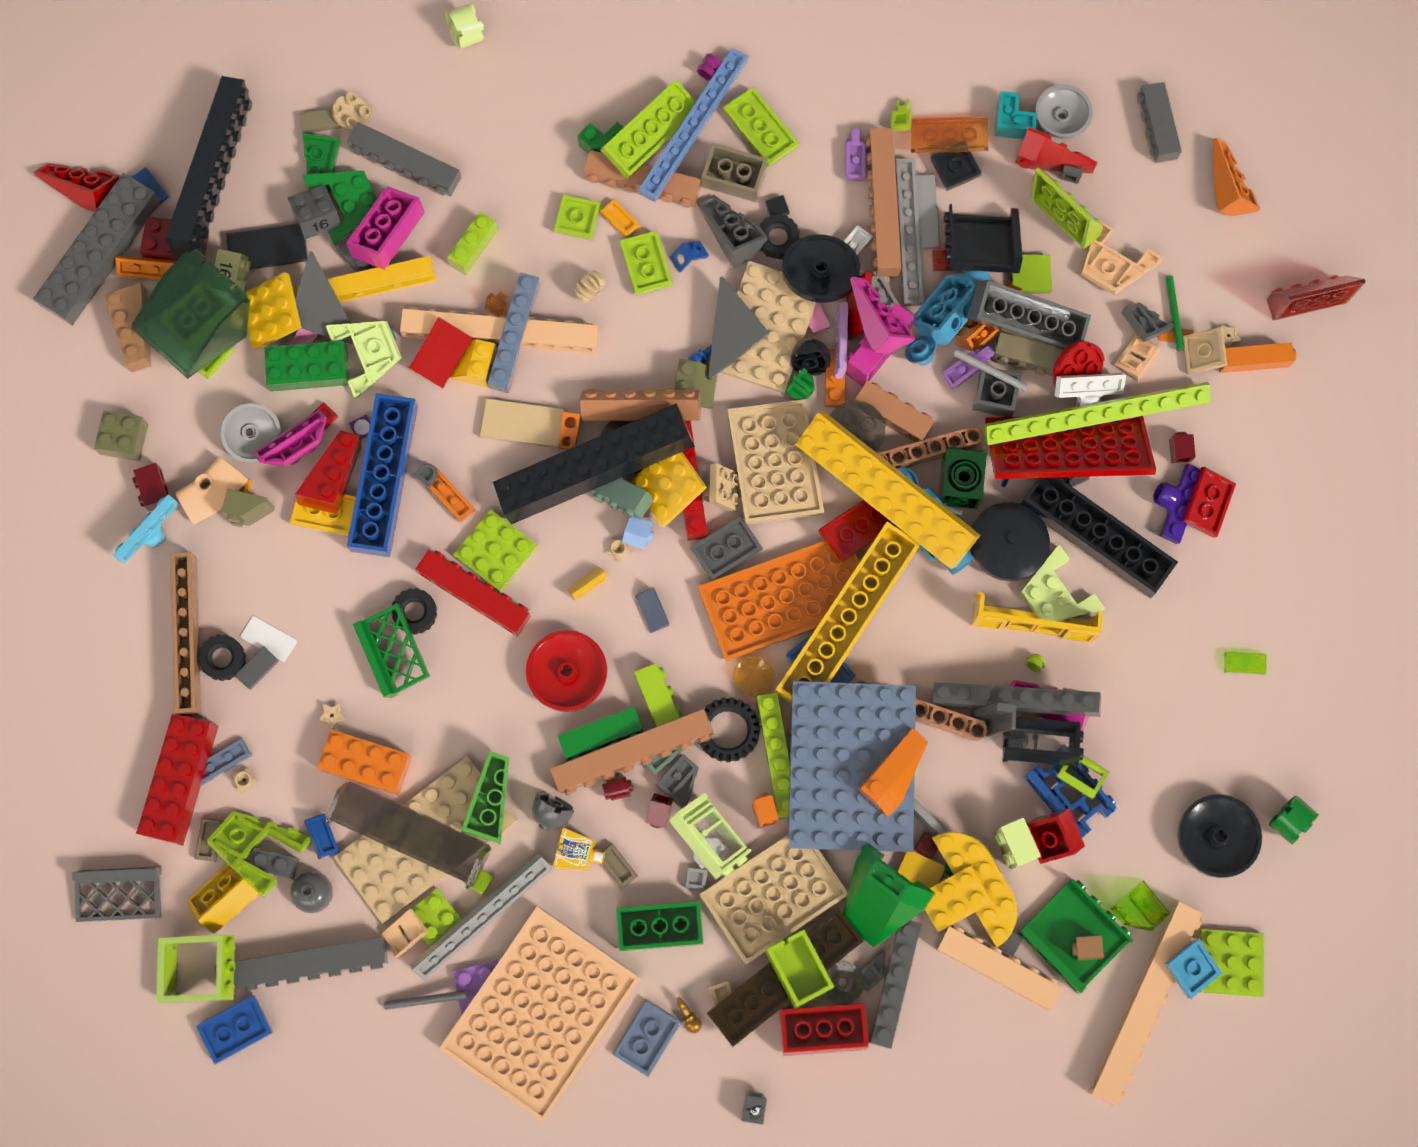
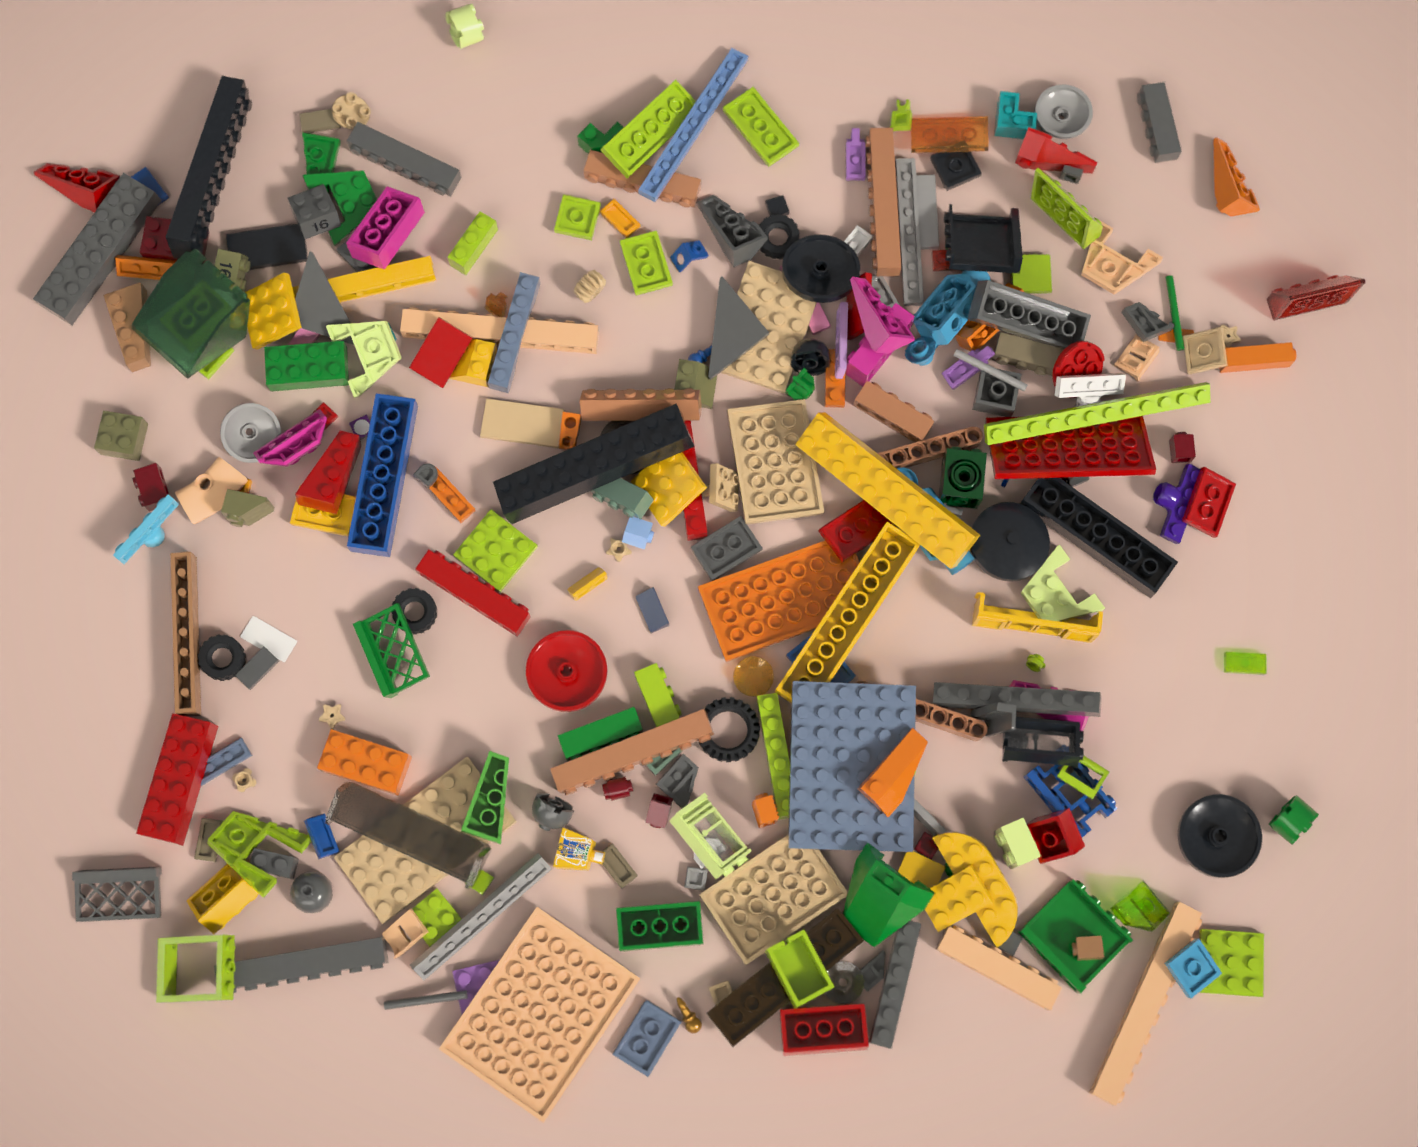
(234, 1029): blue plate -> none
(709, 66): magenta wheel -> none
(734, 172): dark tan brick -> none
(754, 1108): dark grey brick -> none
(862, 421): clear smoke tile -> none

